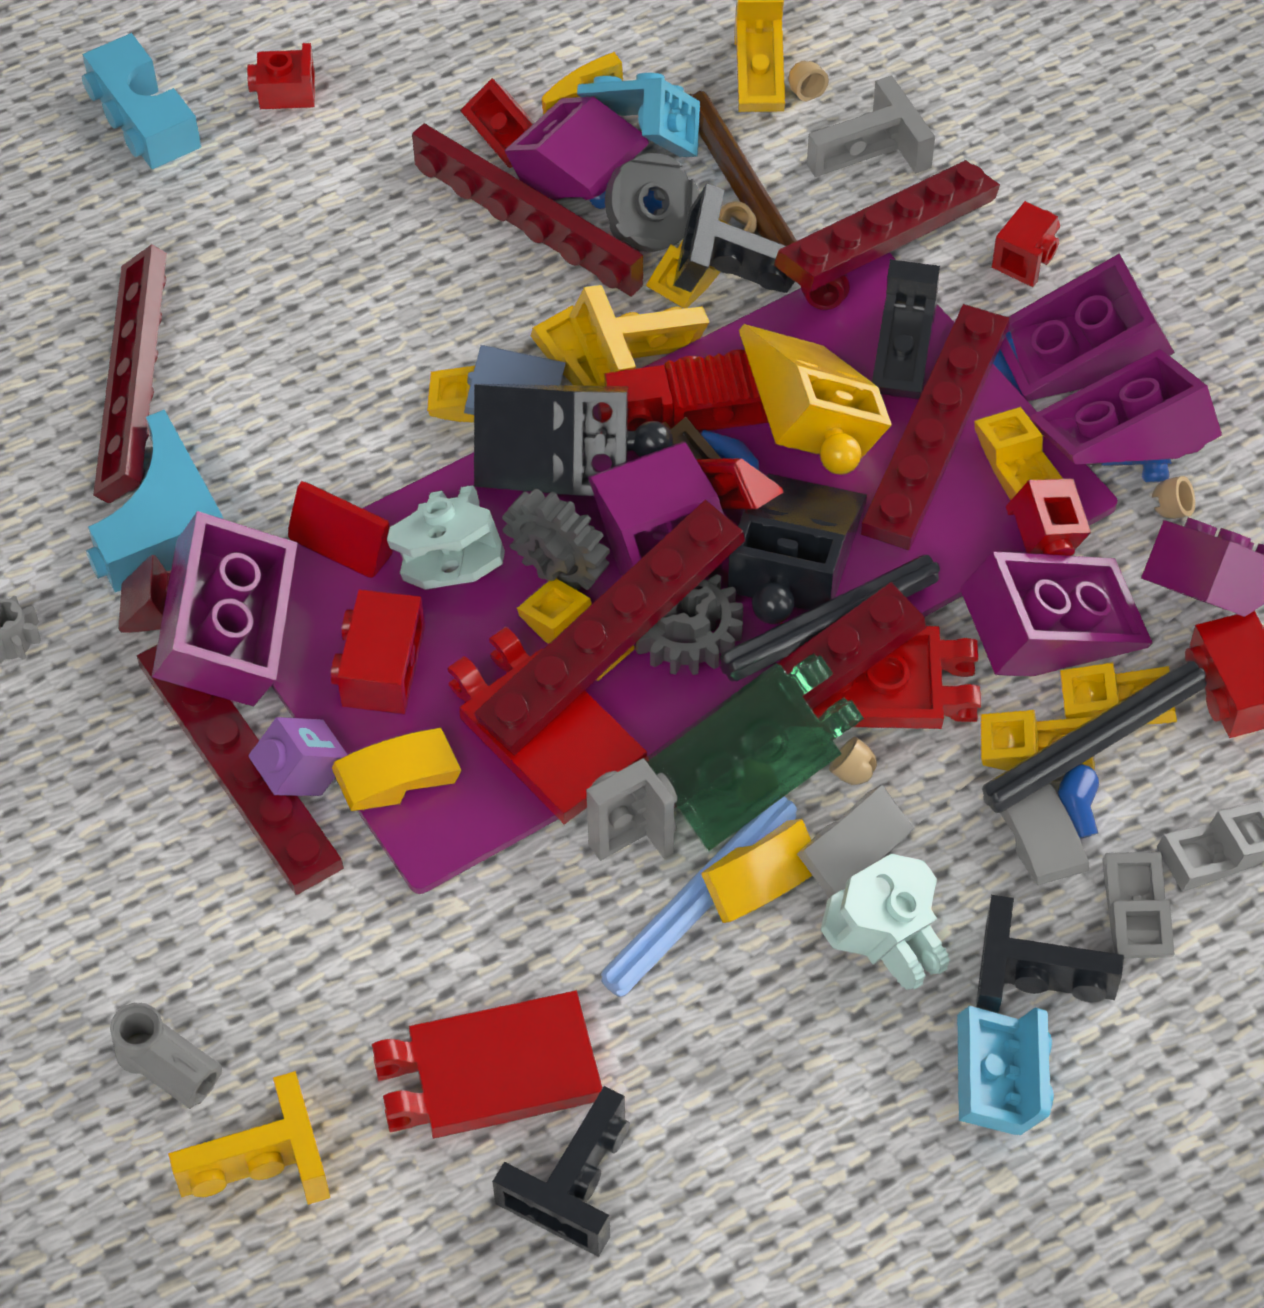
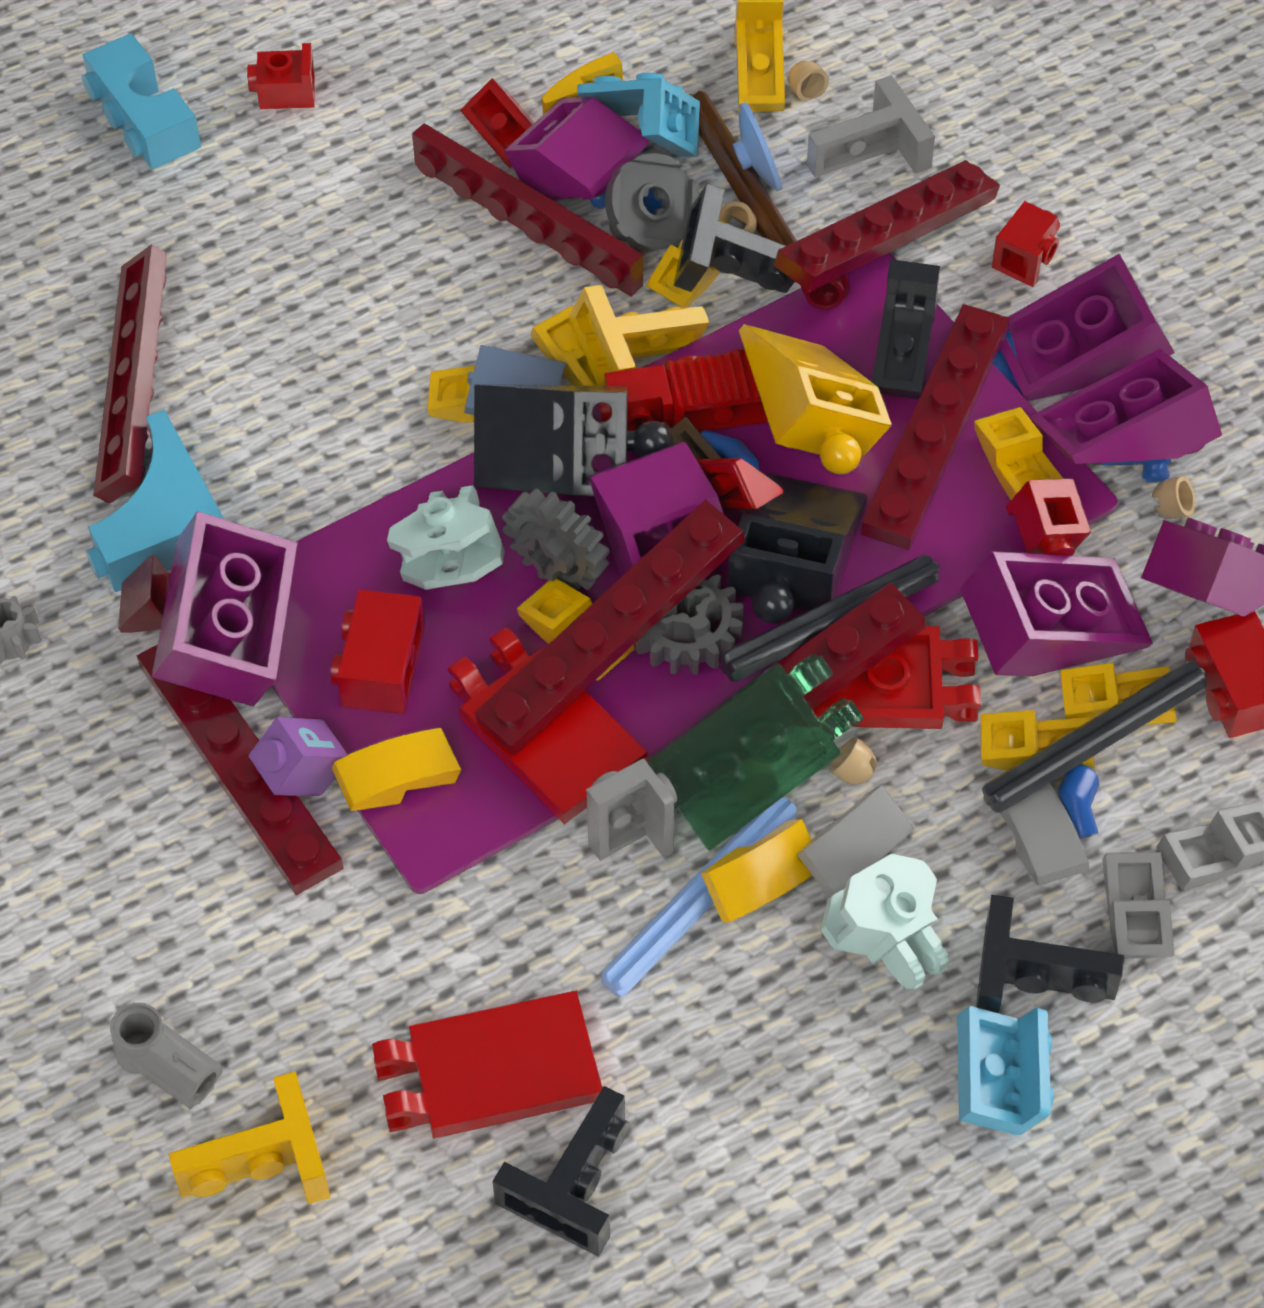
(339, 530): red slope -> none
(753, 149): none -> light blue dish

